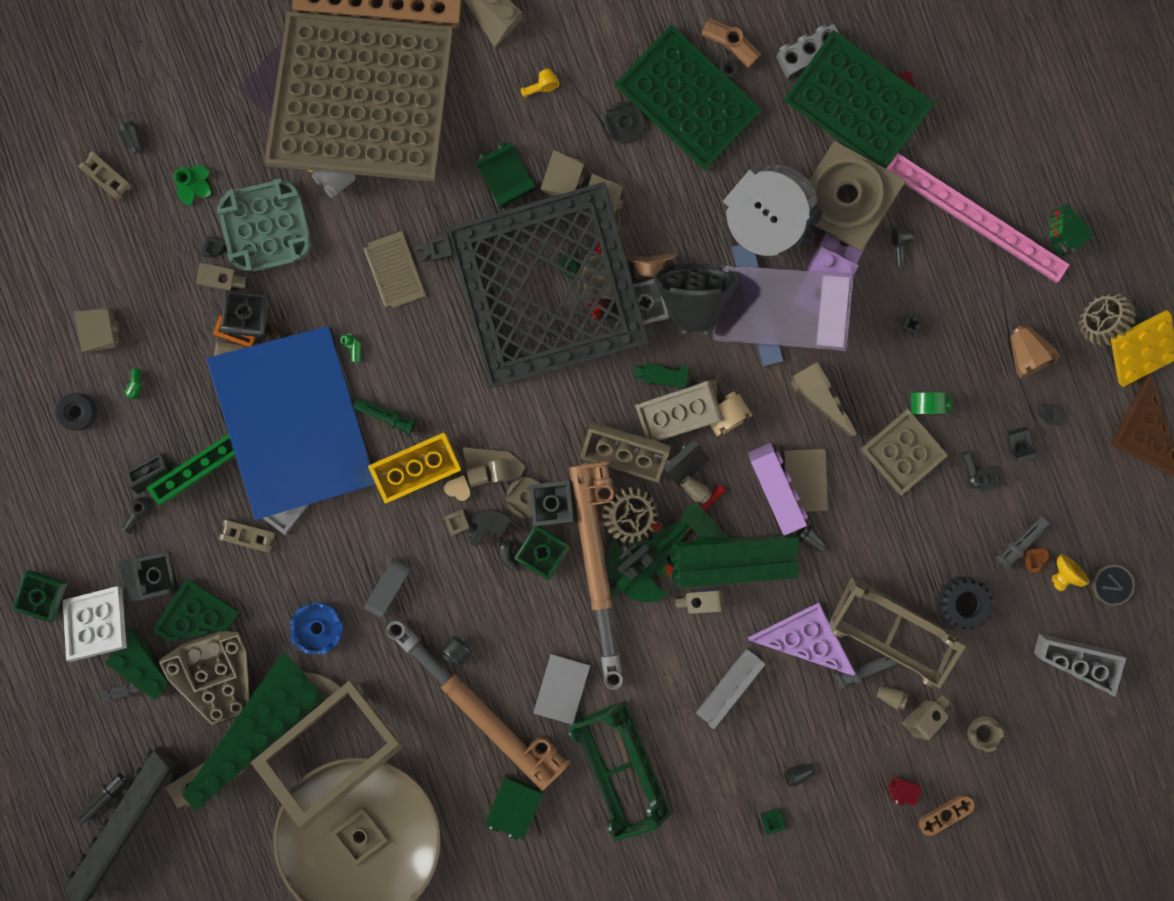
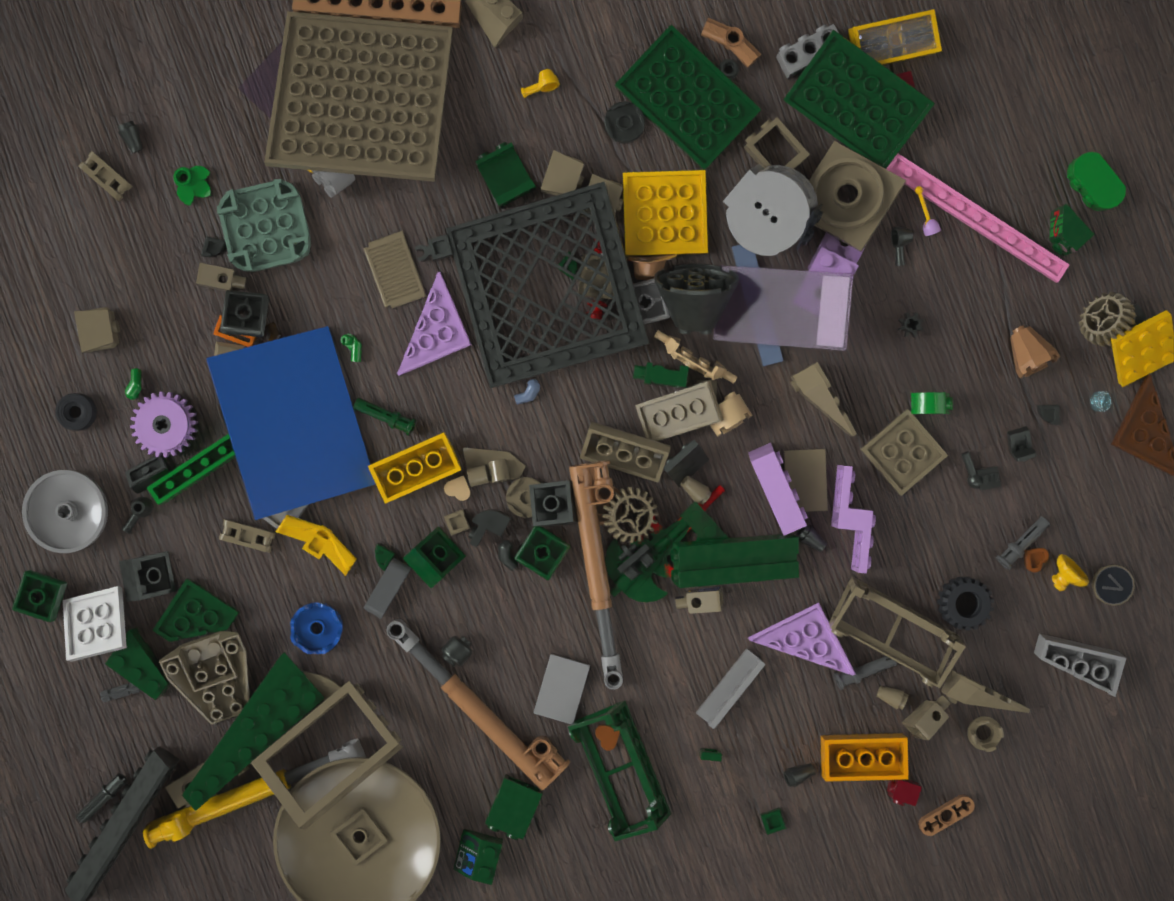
(64, 511): none -> light grey dish
(149, 426): none -> lavender gear
(180, 823): none -> yellow piece
(318, 541): none -> yellow plate
(383, 556): none -> dark green tile
(434, 557): none -> dark green slope
(437, 330): none -> lavender tile
(478, 856): none -> dark green slope
(530, 393): none -> sand blue arm
(607, 736): none -> dark orange tile
(665, 213): none -> yellow plate
(700, 365): none -> tan plate
(710, 754): none -> dark green tile
(767, 127): none -> dark tan window
(853, 519): none -> lavender bracket
(884, 758): none -> light orange brick
(898, 37): none -> clear brick
(930, 226): none -> hinge
(973, 693): none -> dark tan wedge
(1096, 182): none -> green brick
(1100, 401): none -> clear light blue tile

